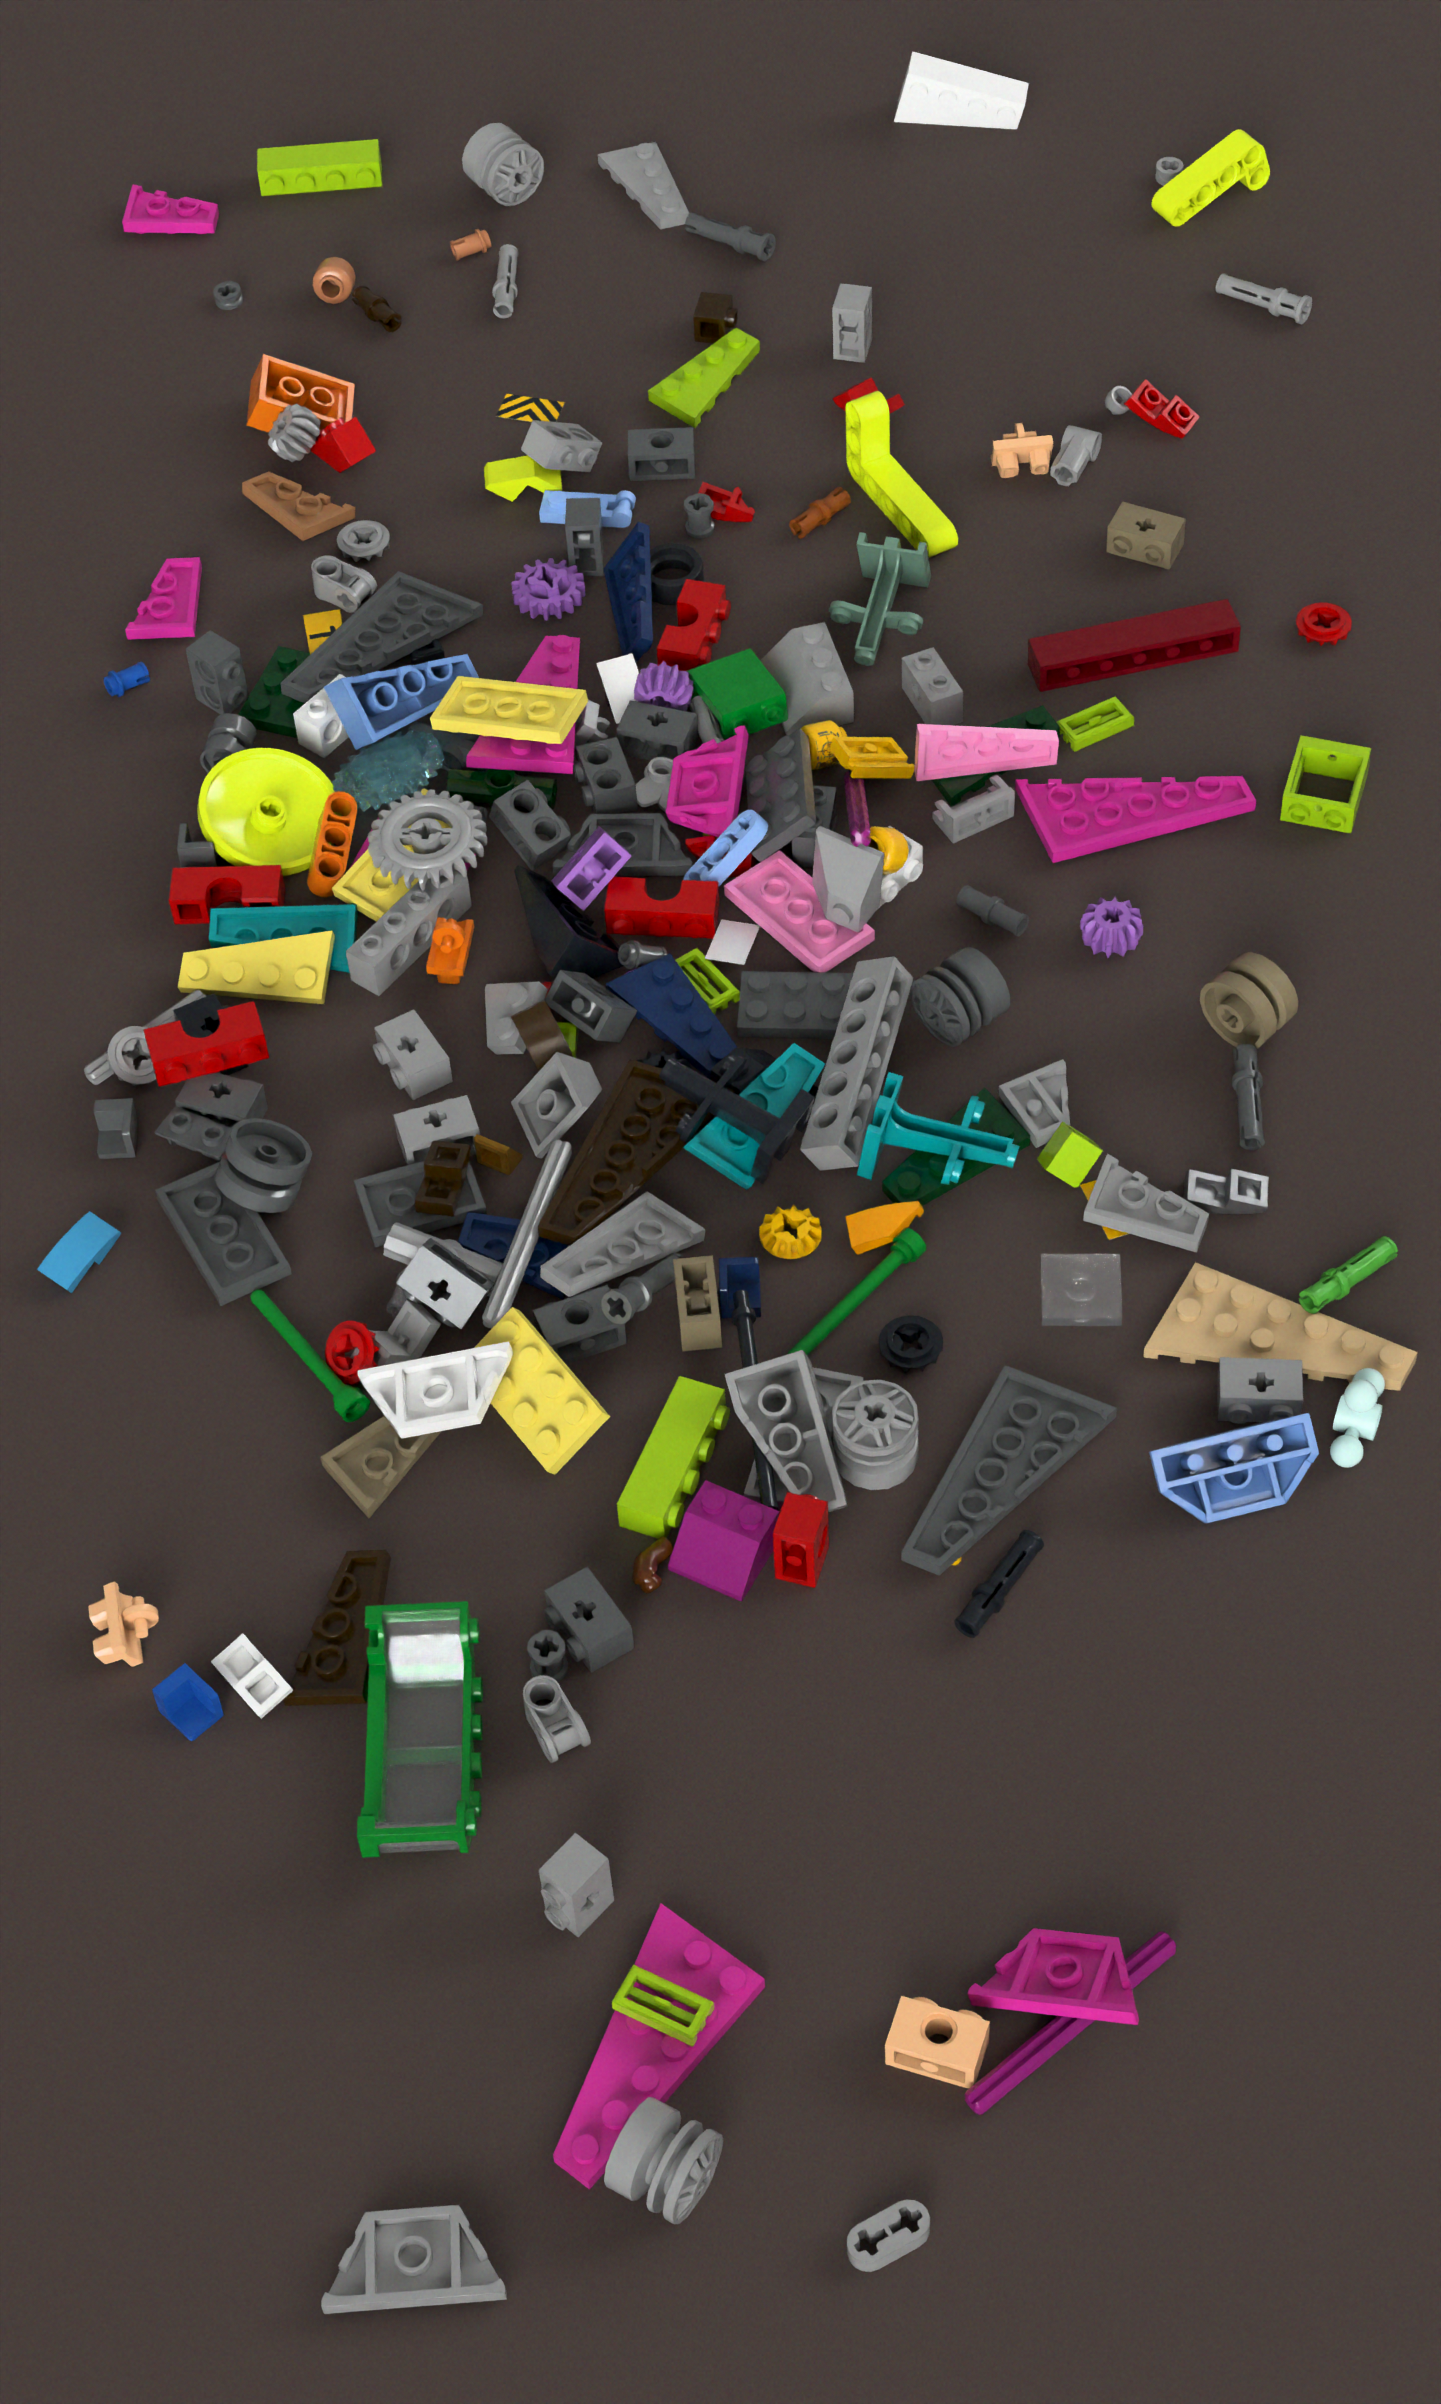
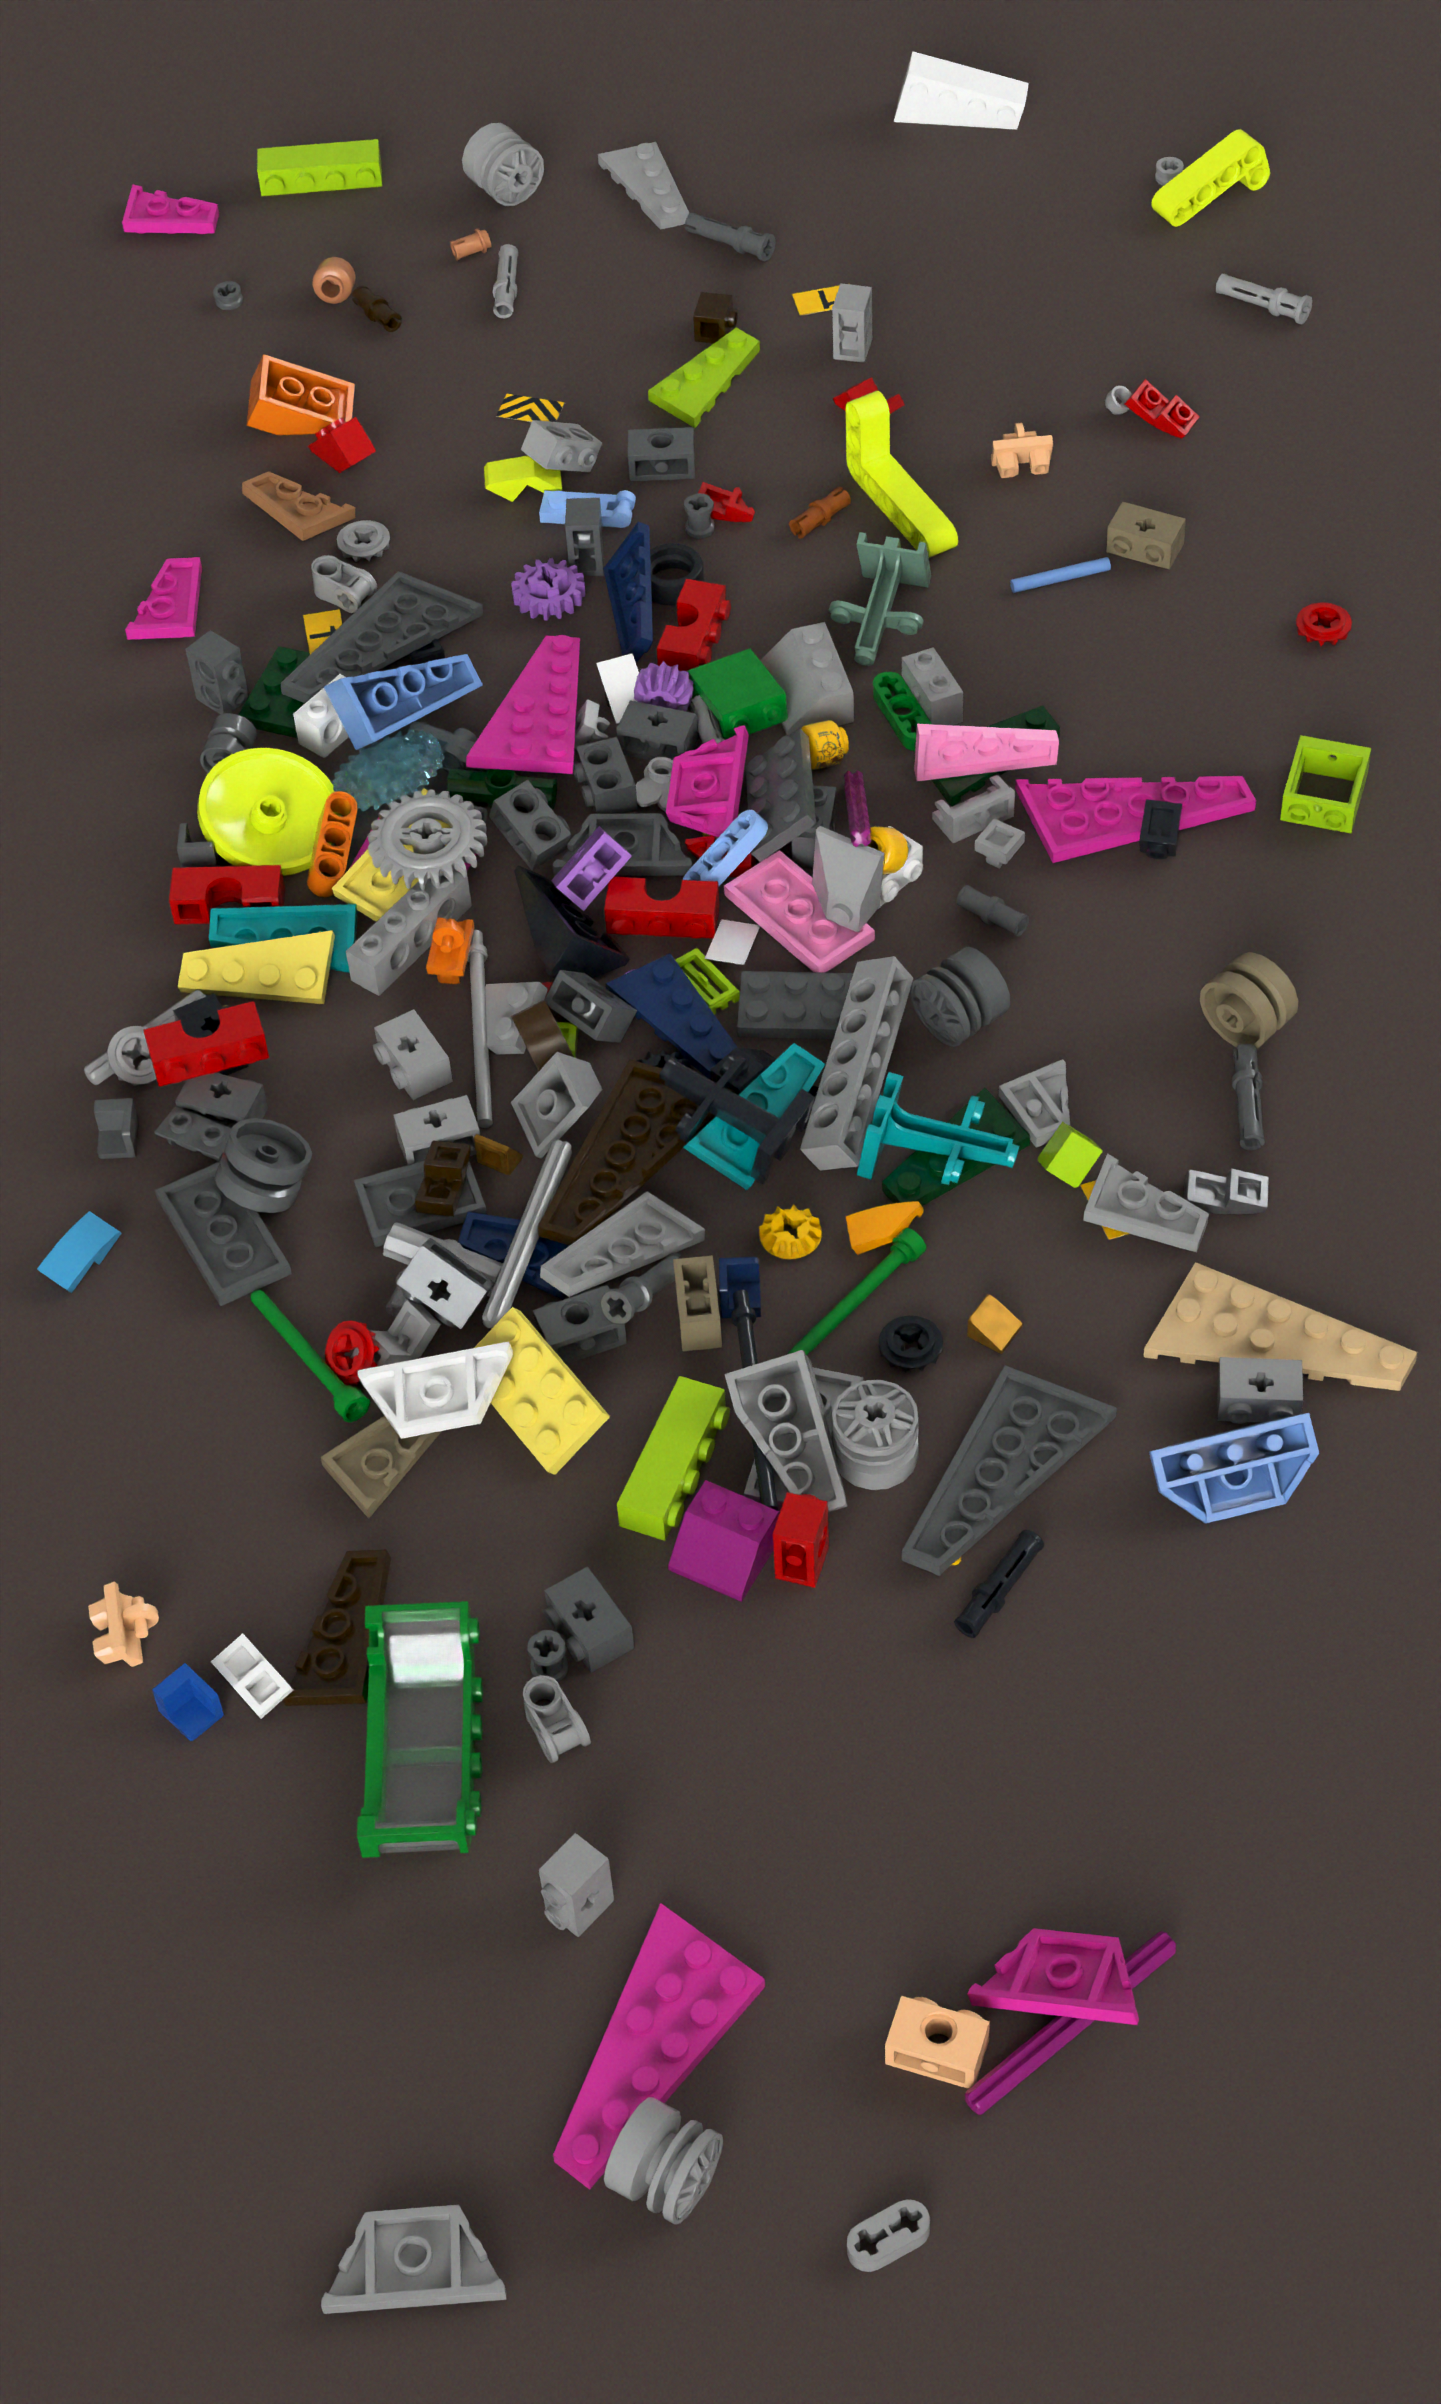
(126, 679): blue pin -> none
(294, 432): light grey gear -> none
(476, 957): none -> light grey bar
(509, 709): light yellow plate -> none
(636, 955): dark grey pin -> none
(647, 1564): reddish brown arm -> none
(655, 2020): lime tile -> none
(815, 300): none -> yellow sticker
(872, 757): yellow plate -> none
(902, 698): none -> green beam
(993, 1325): none -> slope
(999, 842): none -> light grey tile
(1060, 574): none -> medium blue bar
(1077, 448): light grey piece -> none
(1081, 1290): clear tile -> none
(1098, 727): lime tile -> none
(1111, 927): medium lavender gear -> none
(1133, 645): dark red brick -> none
(1160, 829): none -> black bracket
(1338, 1282): bright green pin -> none
(1357, 1416): light aqua piece -> none

